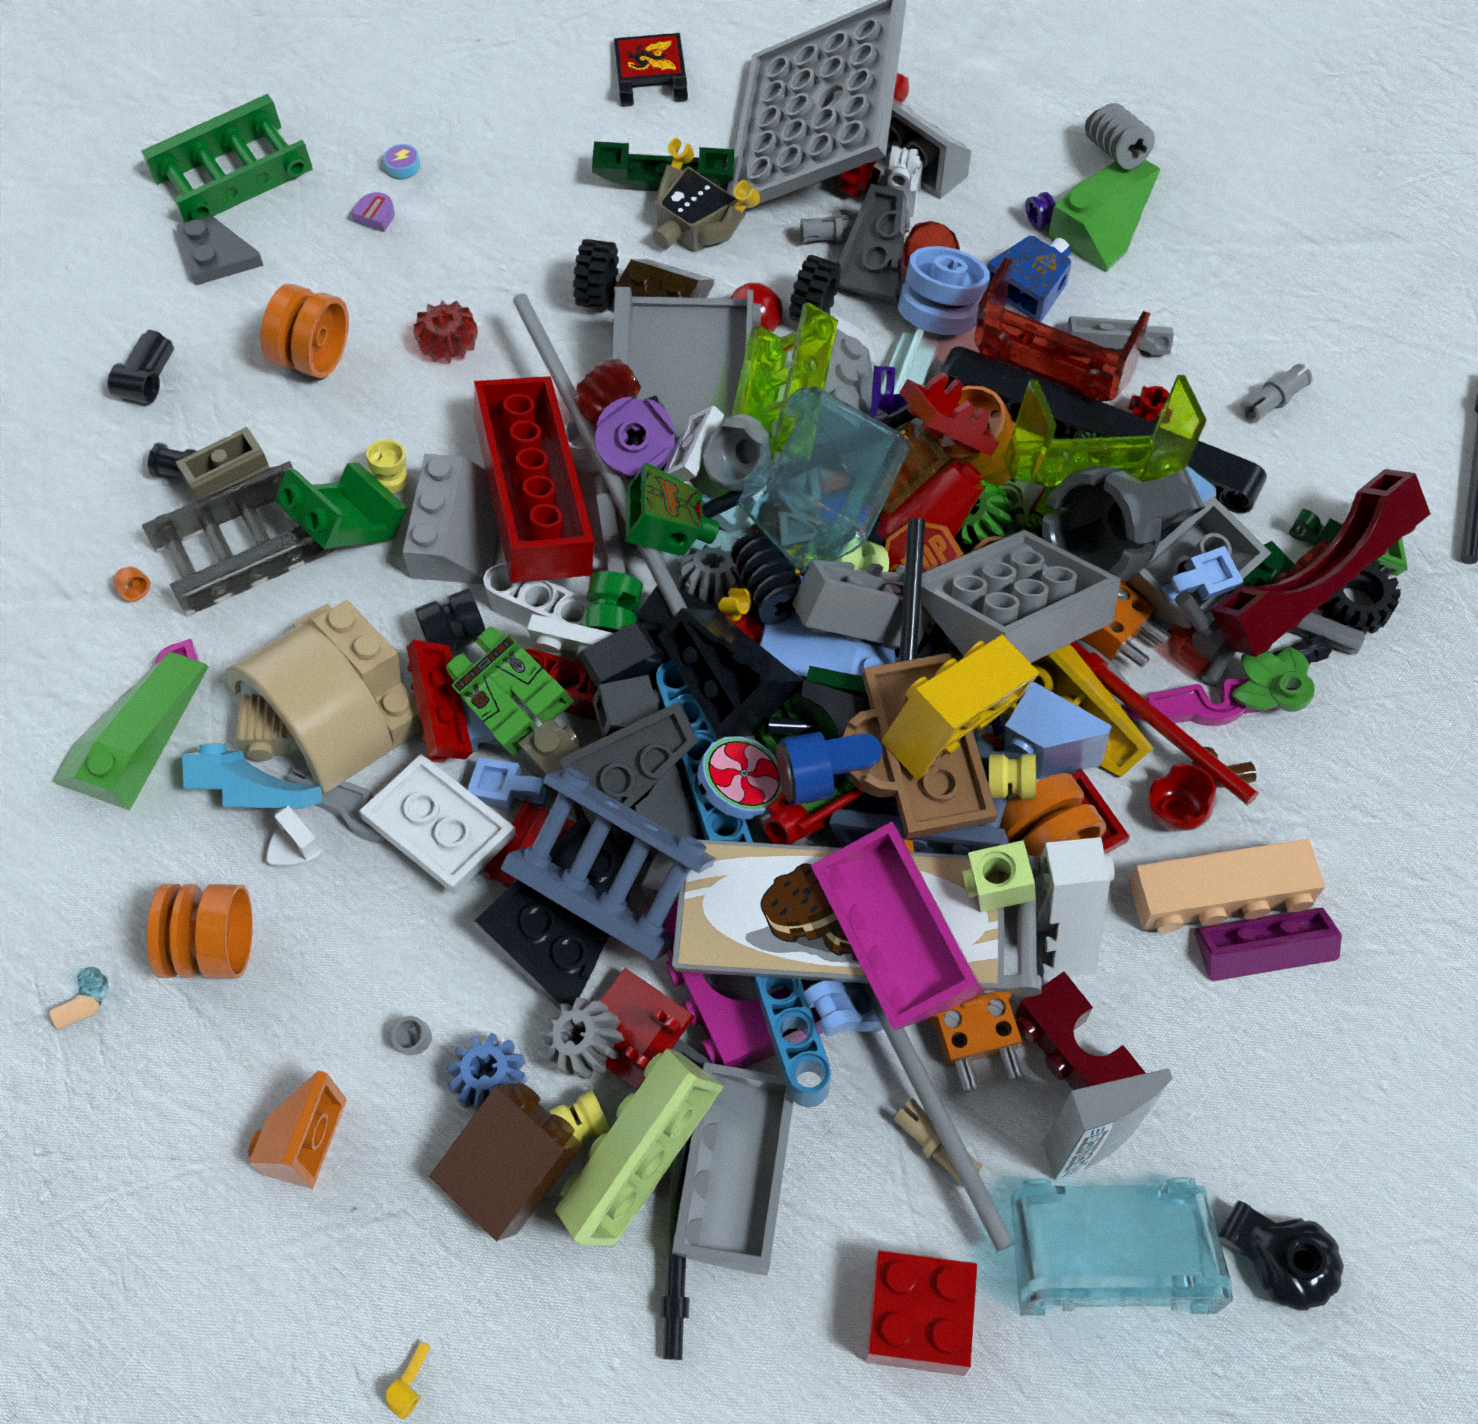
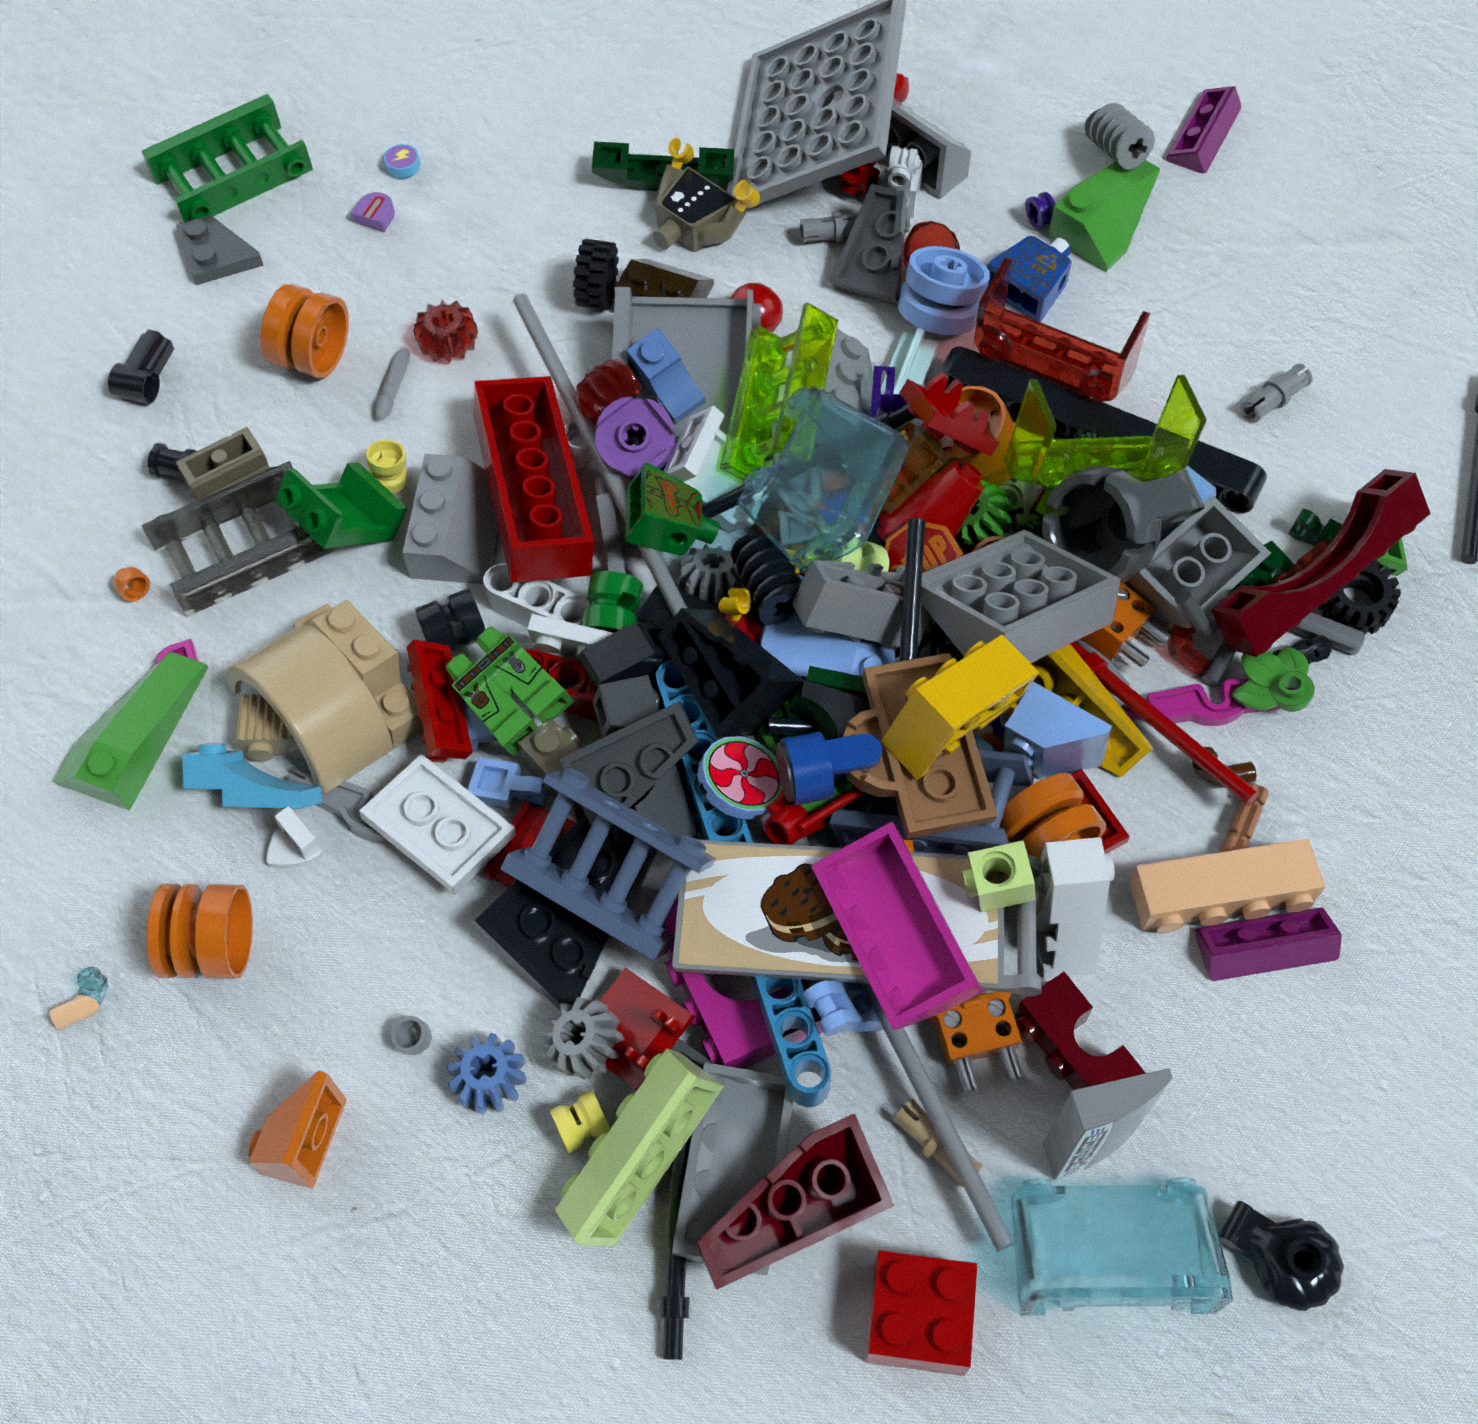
(391, 386): none -> light grey piece
(399, 1395): yellow hand -> none
(506, 1159): reddish brown brick -> none
(650, 61): flag -> none
(665, 375): none -> medium blue arch
(736, 451): light grey hair -> none
(806, 1197): none -> dark red wedge
(816, 285): black tyre -> none
(1012, 776): light yellow wheel -> none
(1115, 333): light grey hinge -> none
(1149, 403): red gear -> none
(1182, 798): red hair -> none
(1205, 129): none -> magenta slope
(1208, 574): light blue plate -> none
(1245, 821): none -> nougat axle

